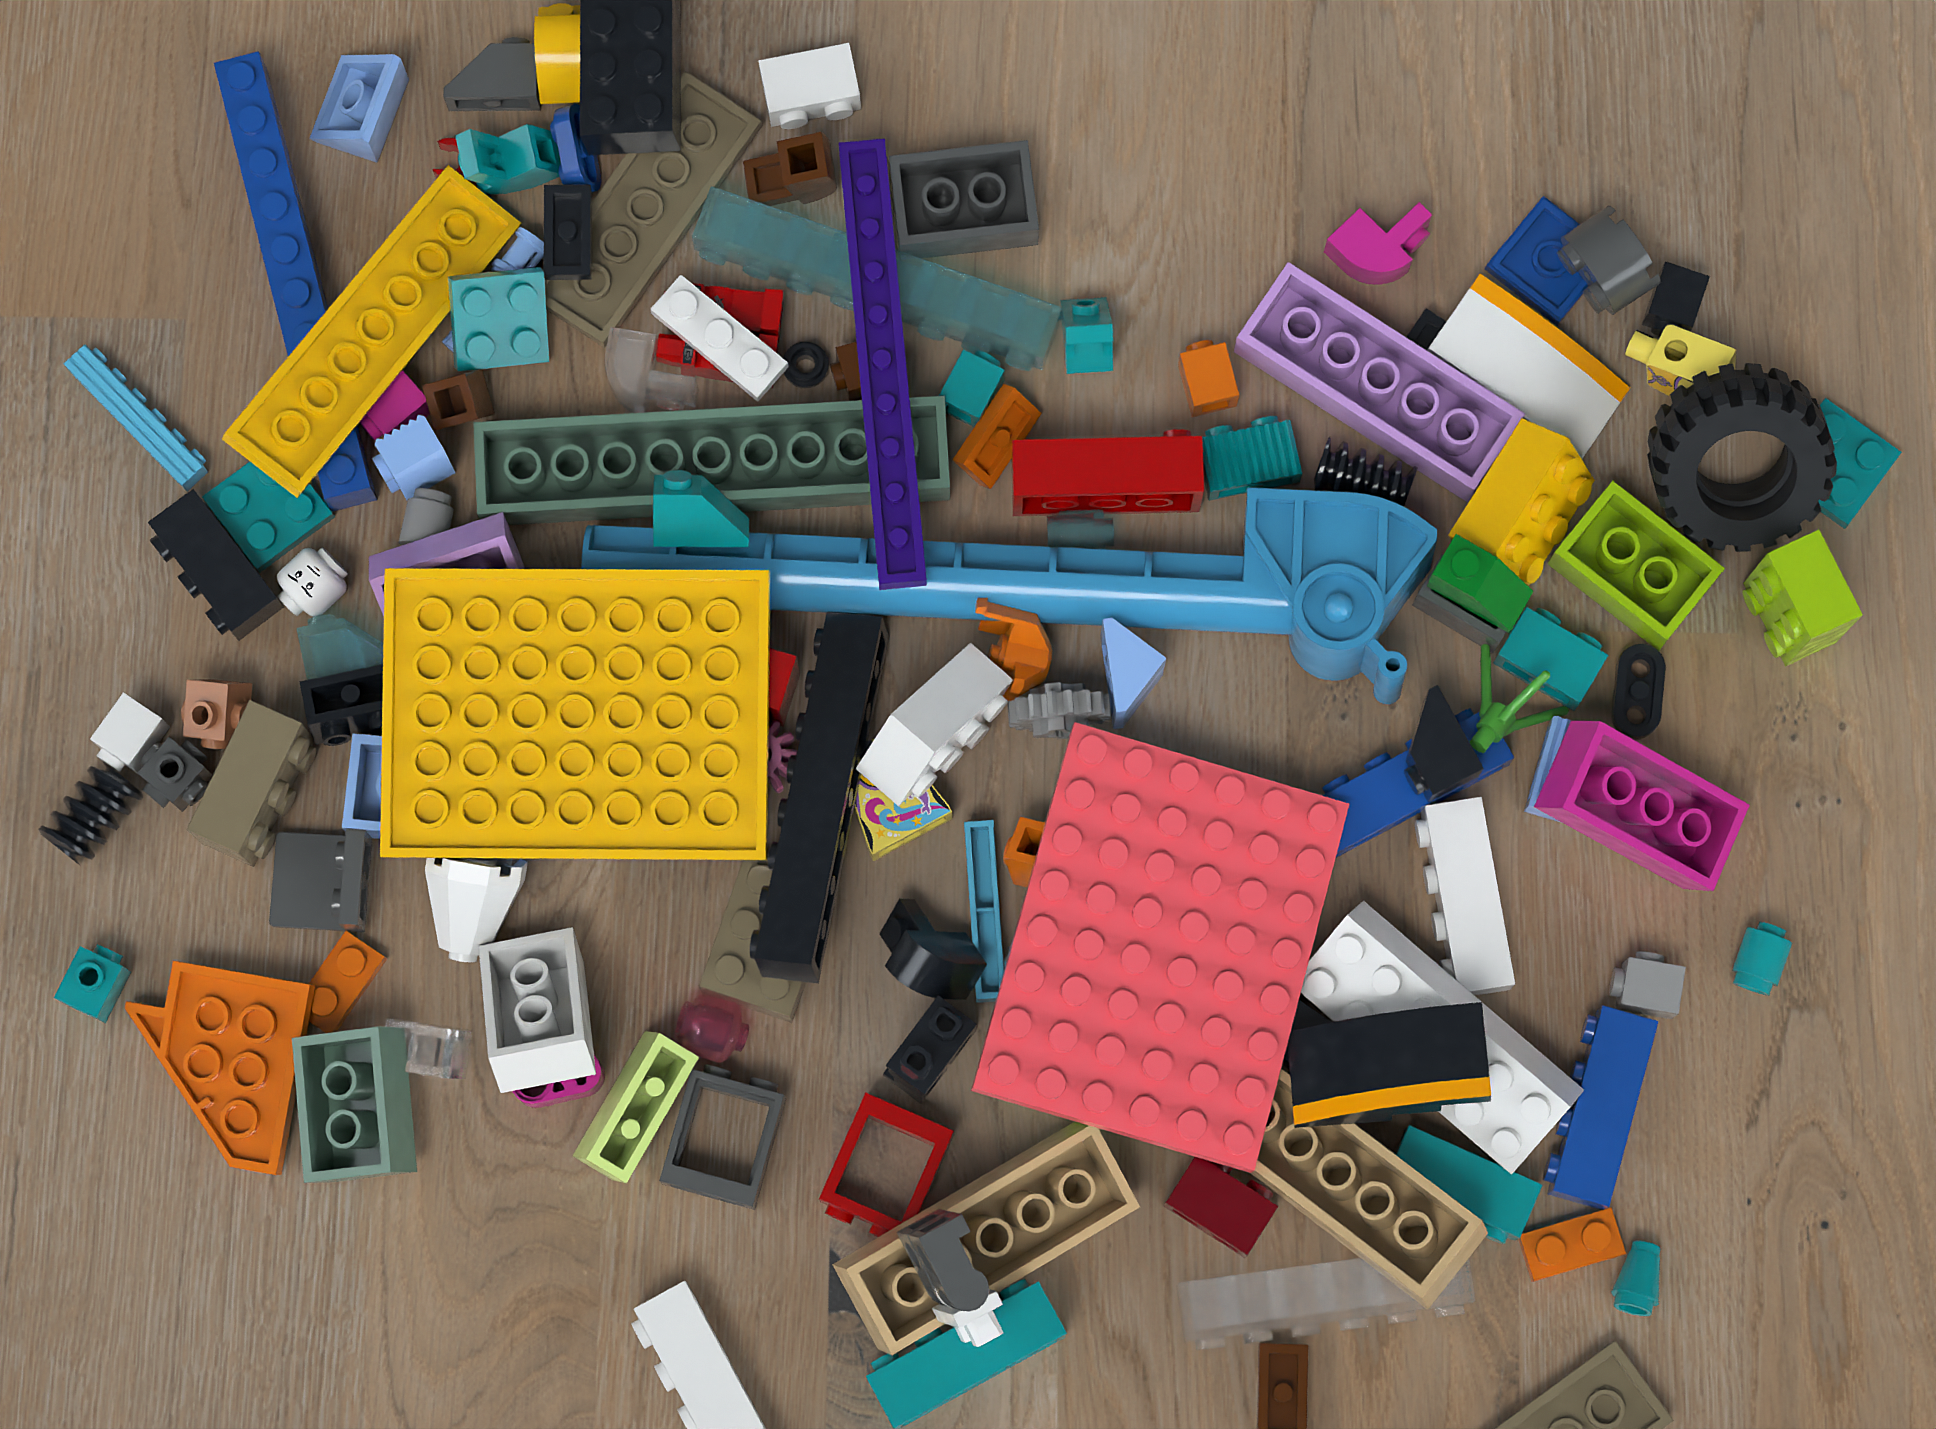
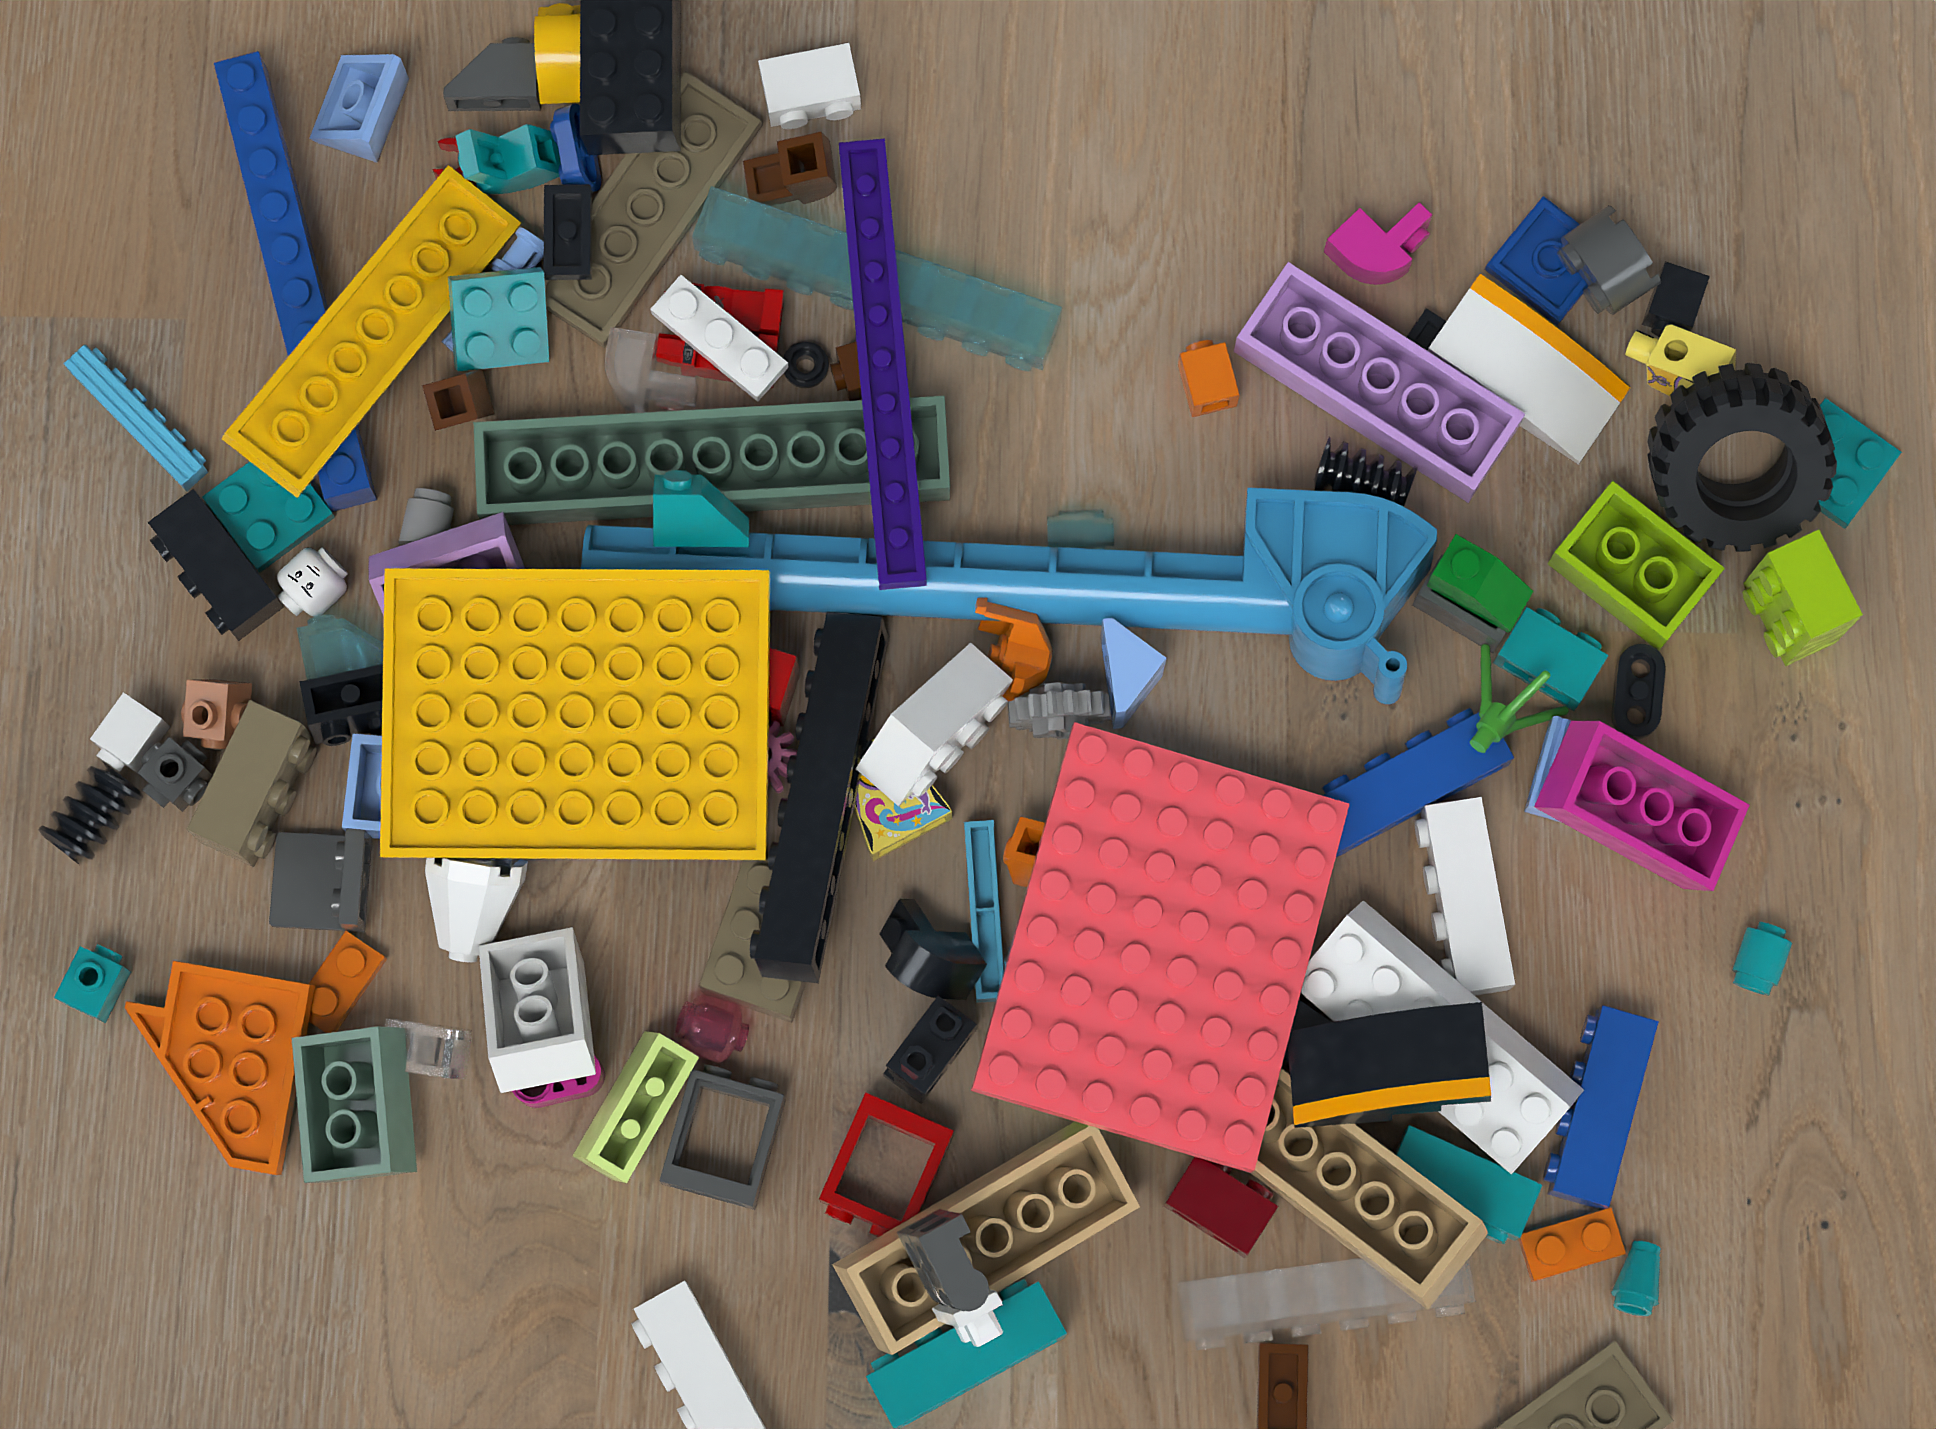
(395, 407): dark pink brick -> none
(412, 458): light blue brick -> none
(964, 200): dark grey brick -> none
(972, 386): teal brick -> none
(990, 442): orange plate -> none
(1087, 335): teal brick -> none
(1108, 474): red brick -> none
(1249, 457): teal brick -> none
(1439, 750): black slope -> none
(1526, 499): yellow brick -> none
(1648, 985): light grey brick -> none

